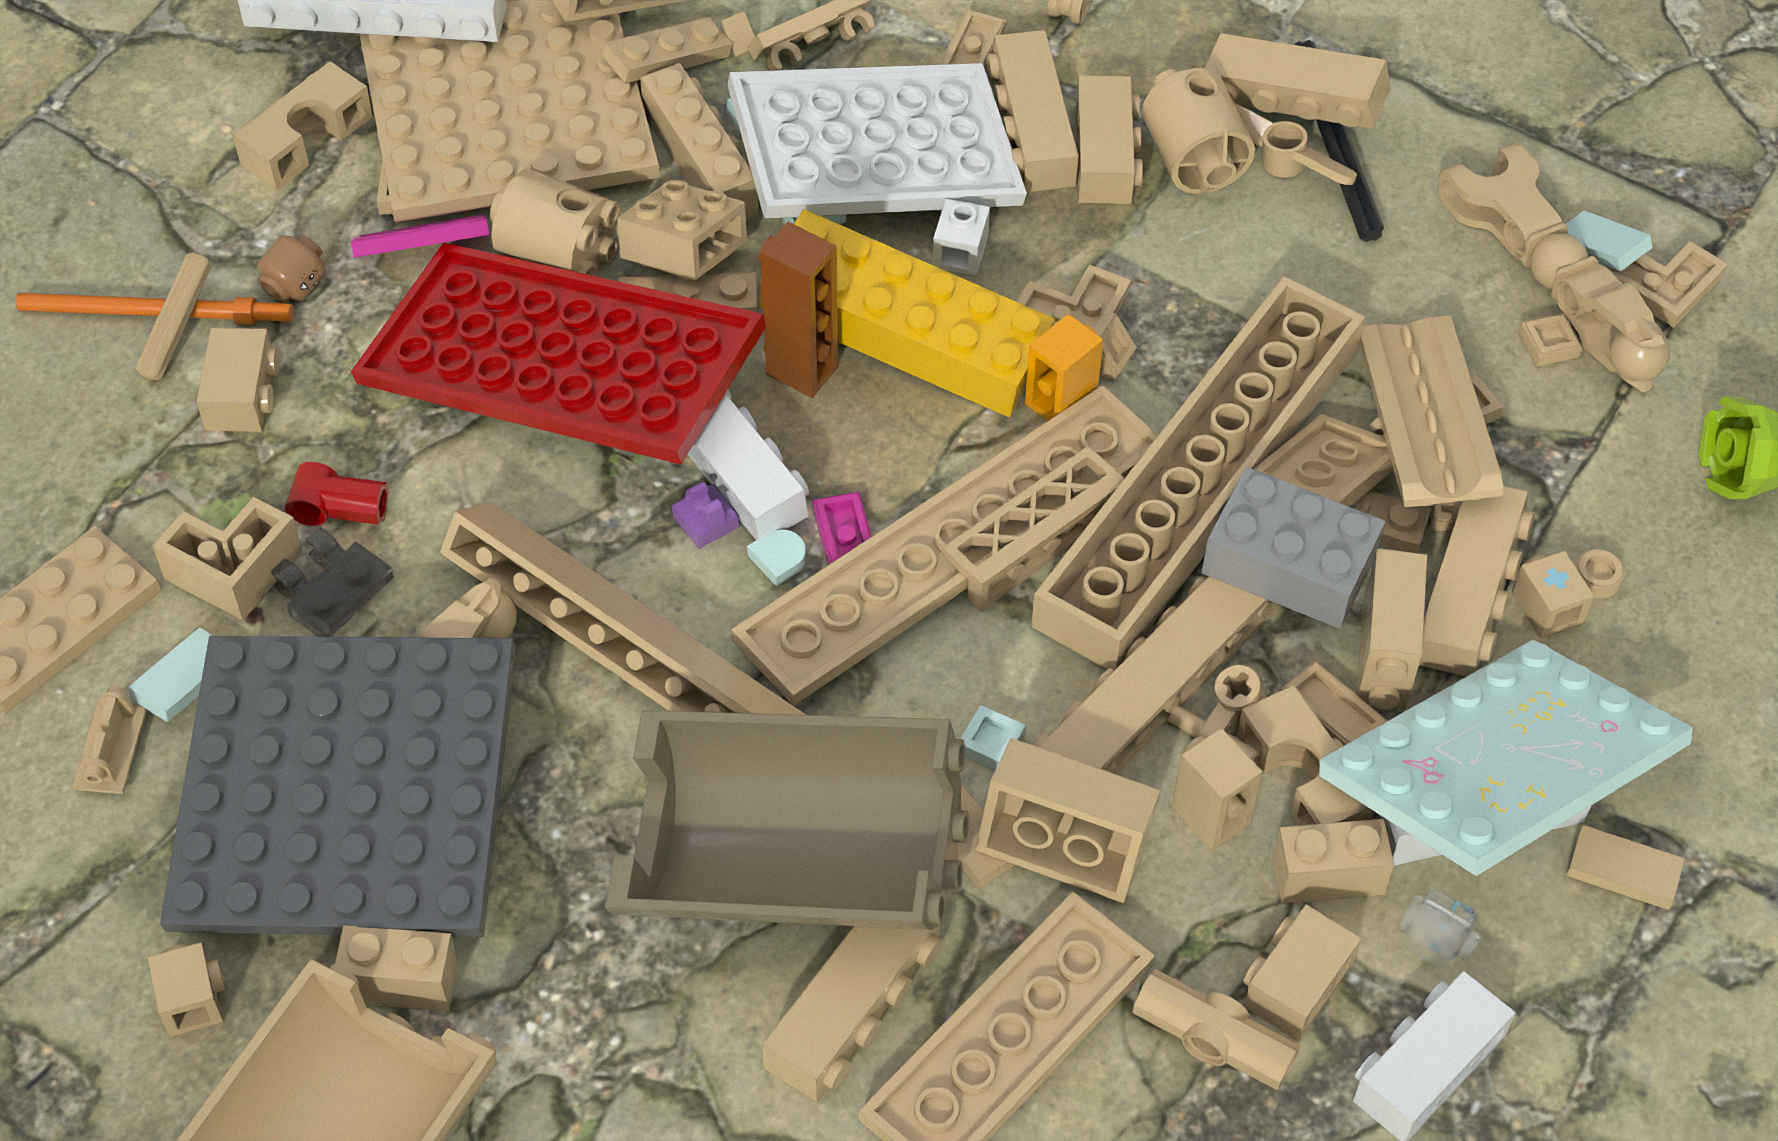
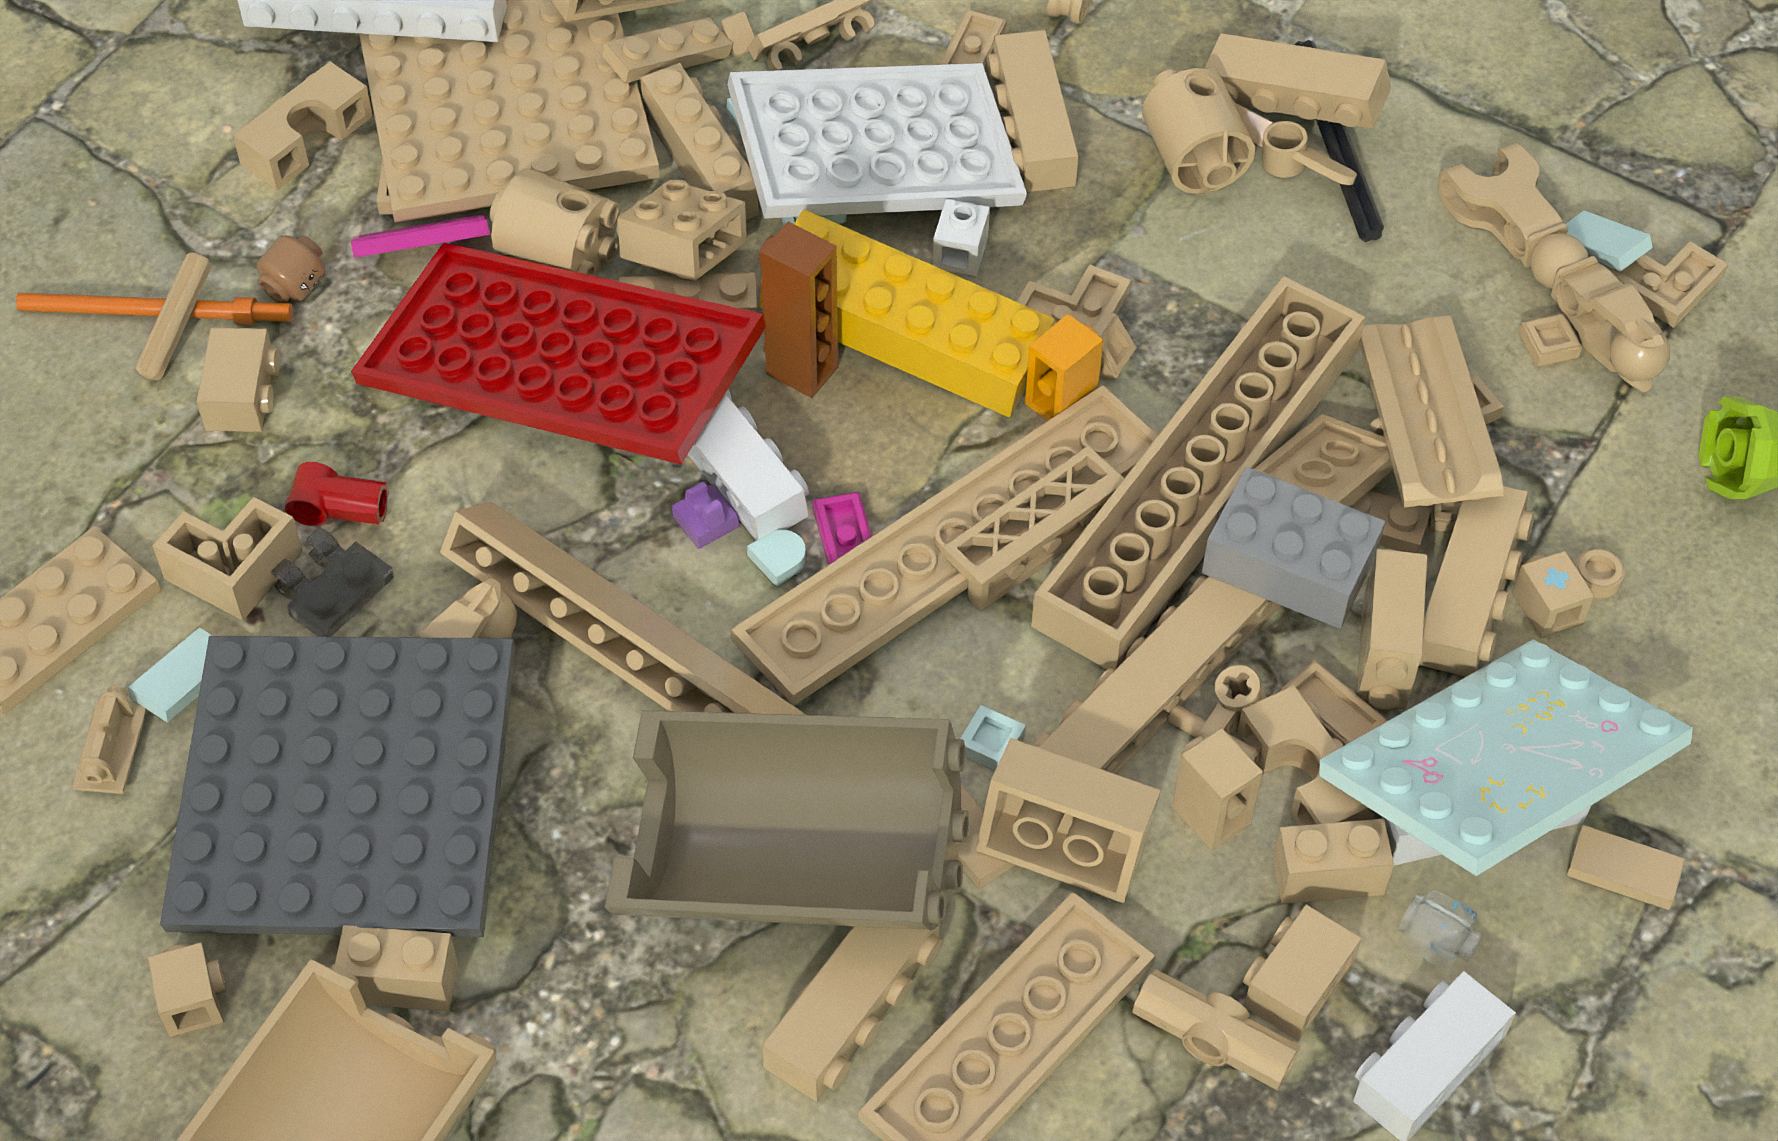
(1107, 139): tan brick -> none

